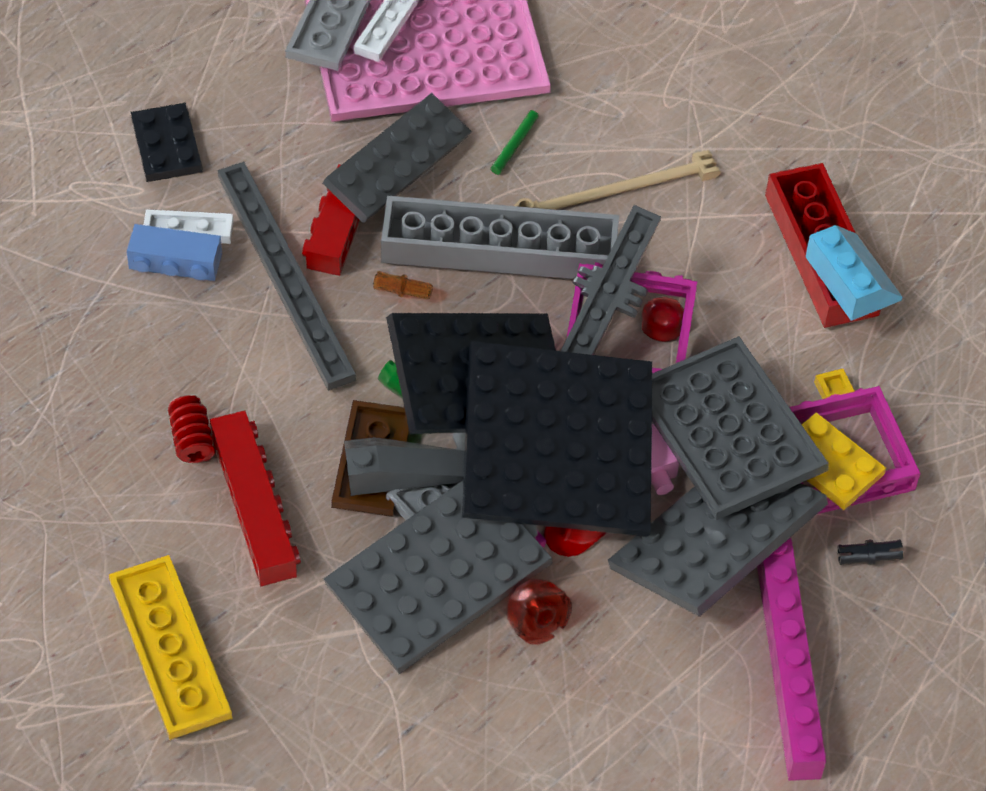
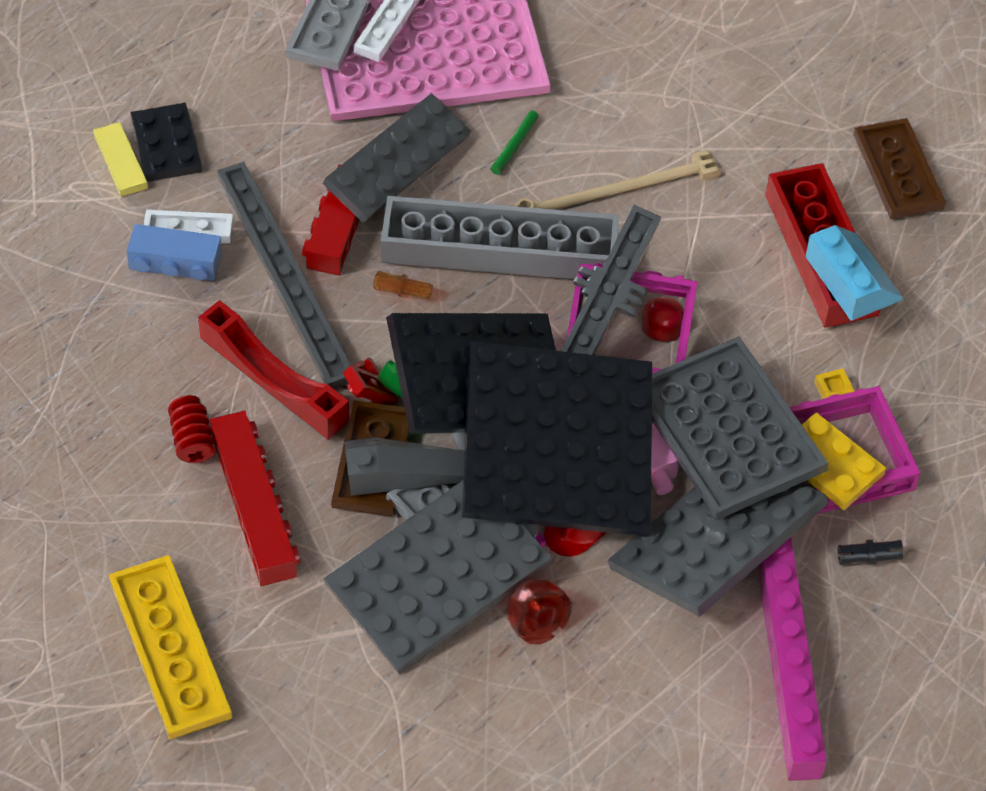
(120, 159): none -> light yellow tile
(311, 401): none -> red arch
(364, 383): none -> red wing
(899, 168): none -> reddish brown plate

